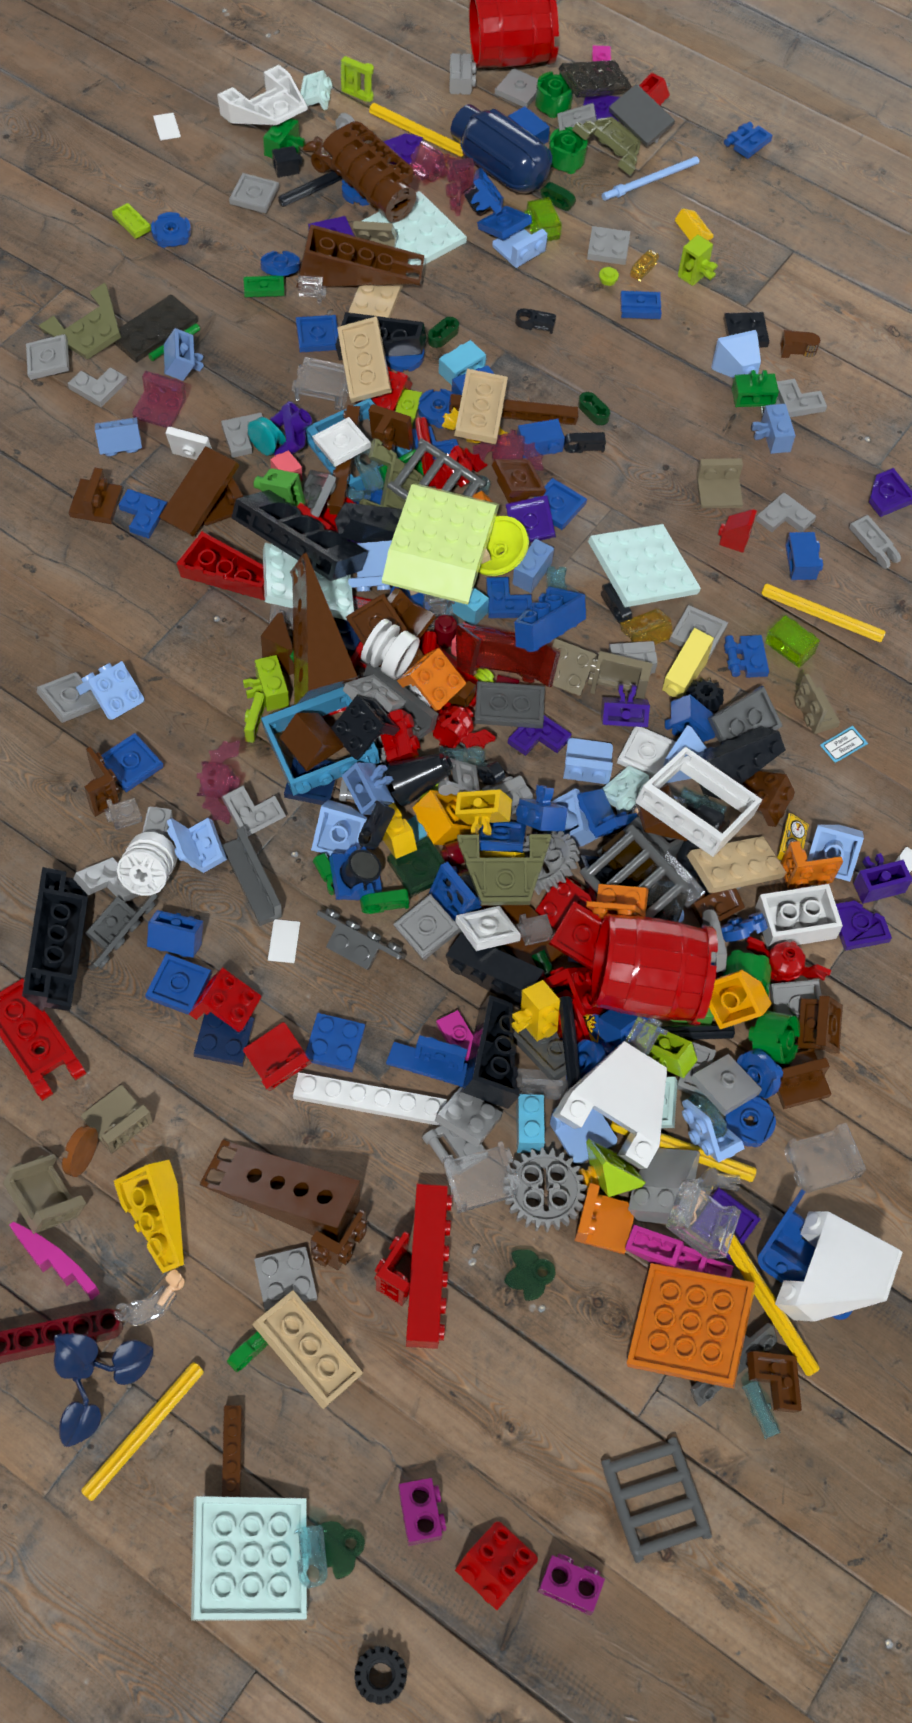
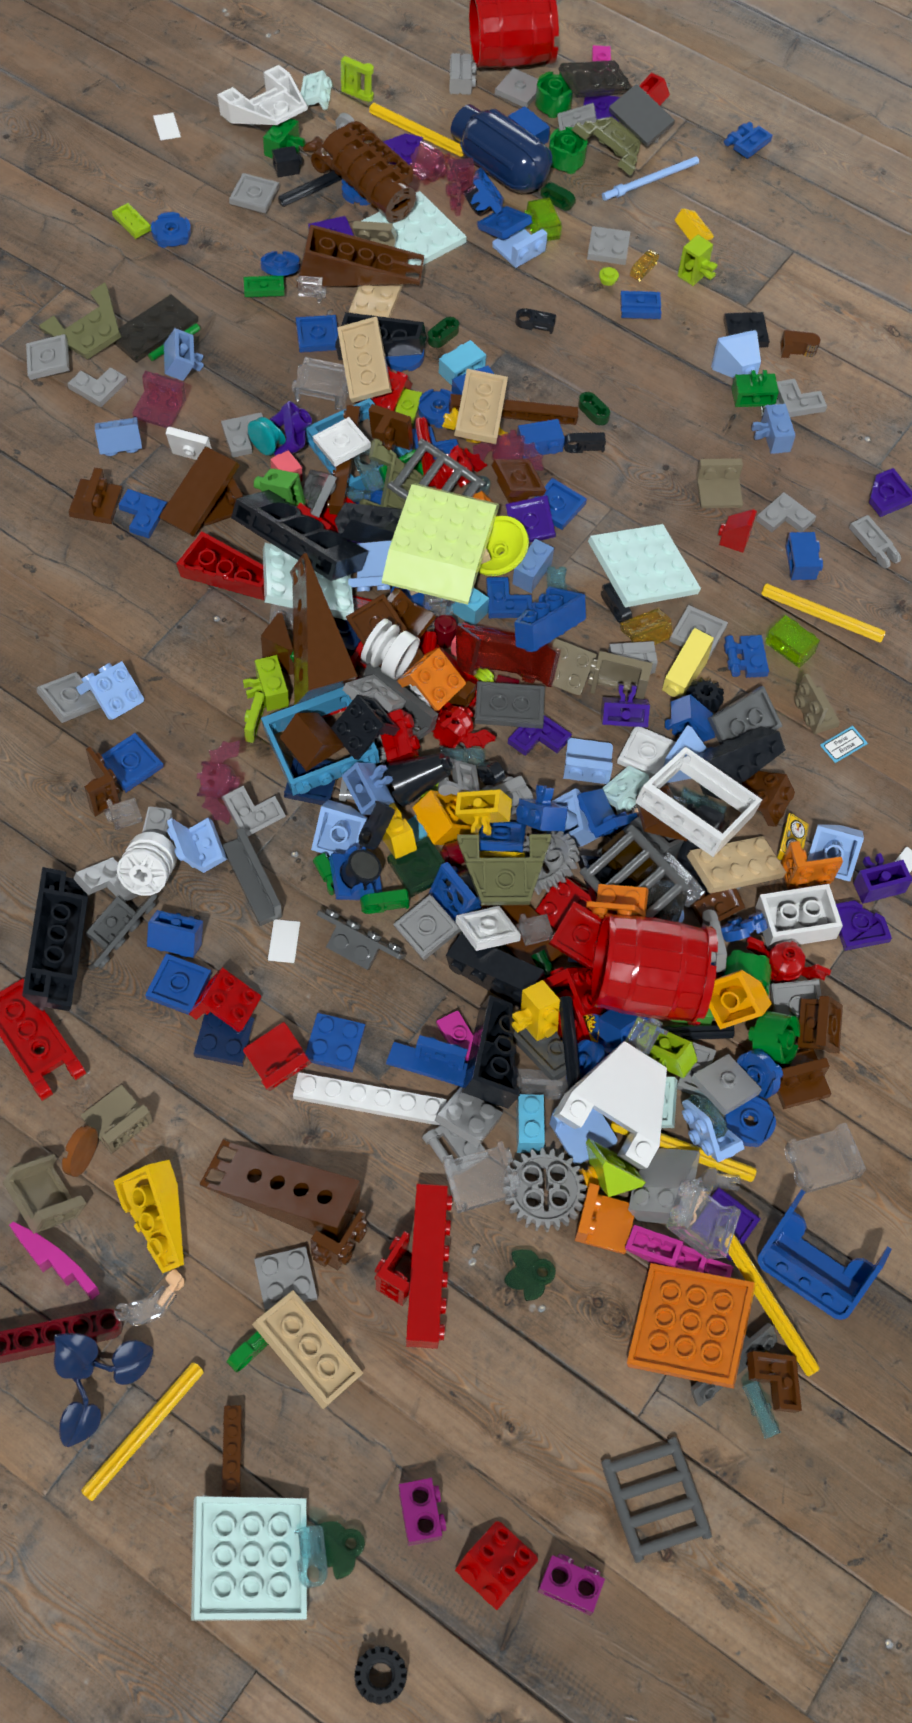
(845, 1272): white wedge -> none

